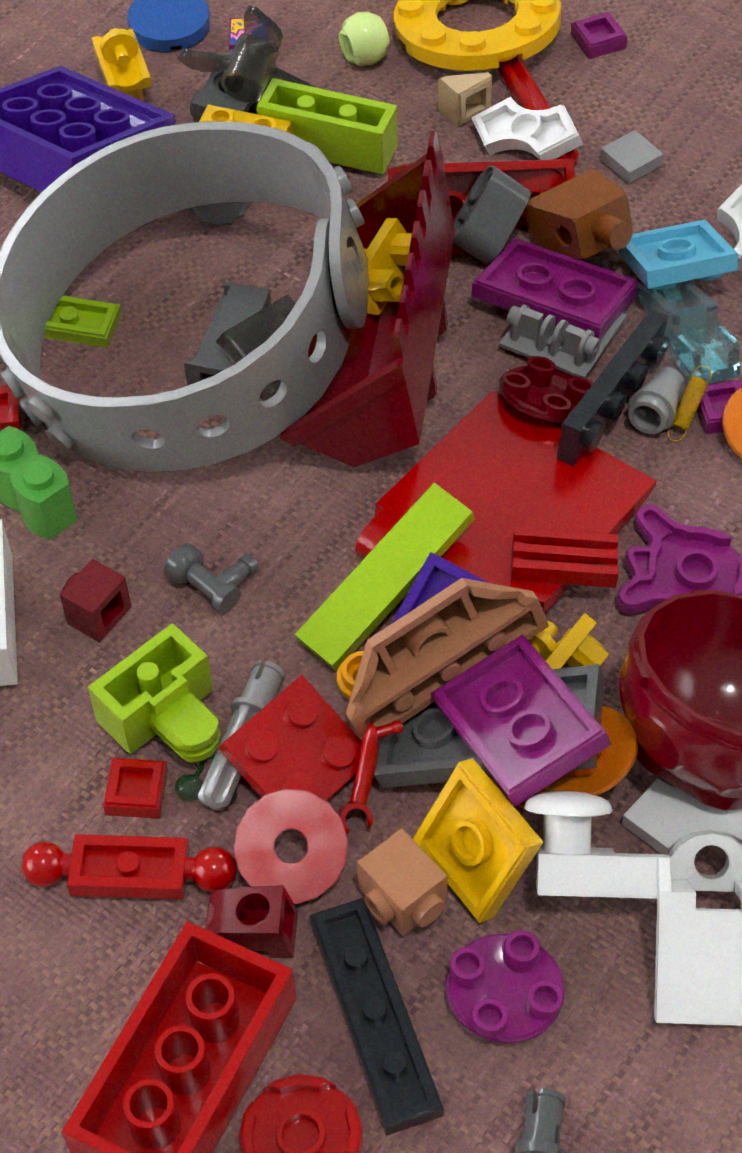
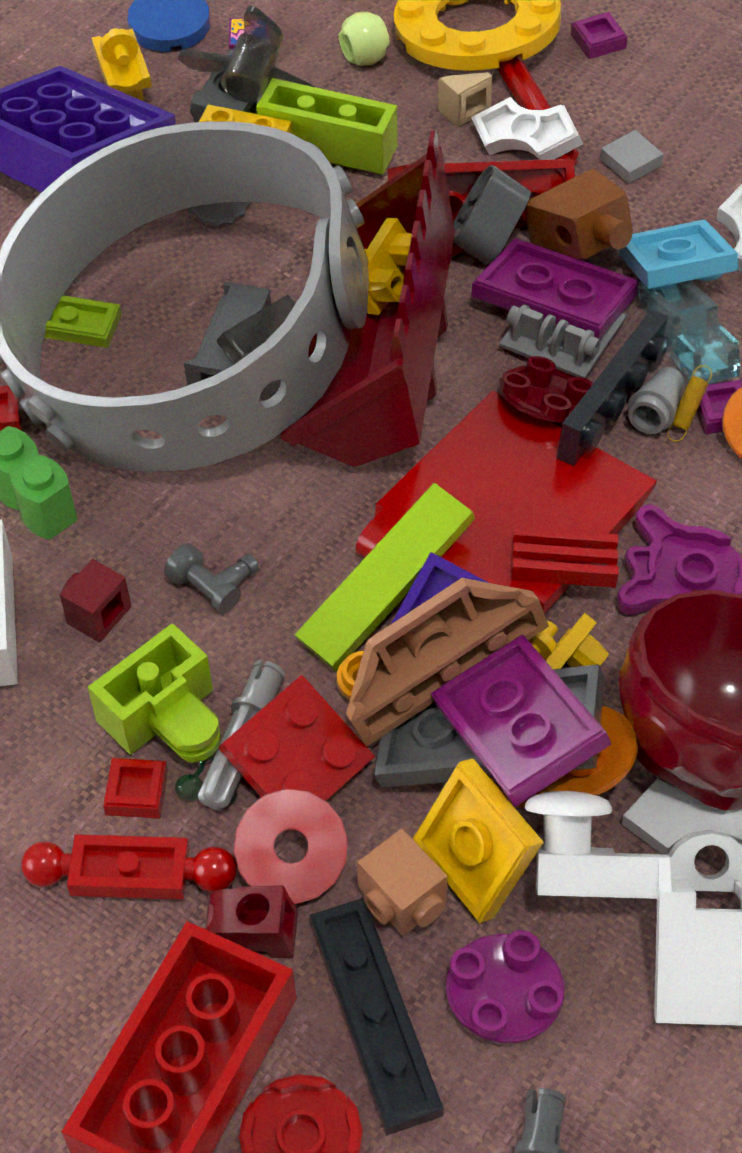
(366, 770): red piece -> none

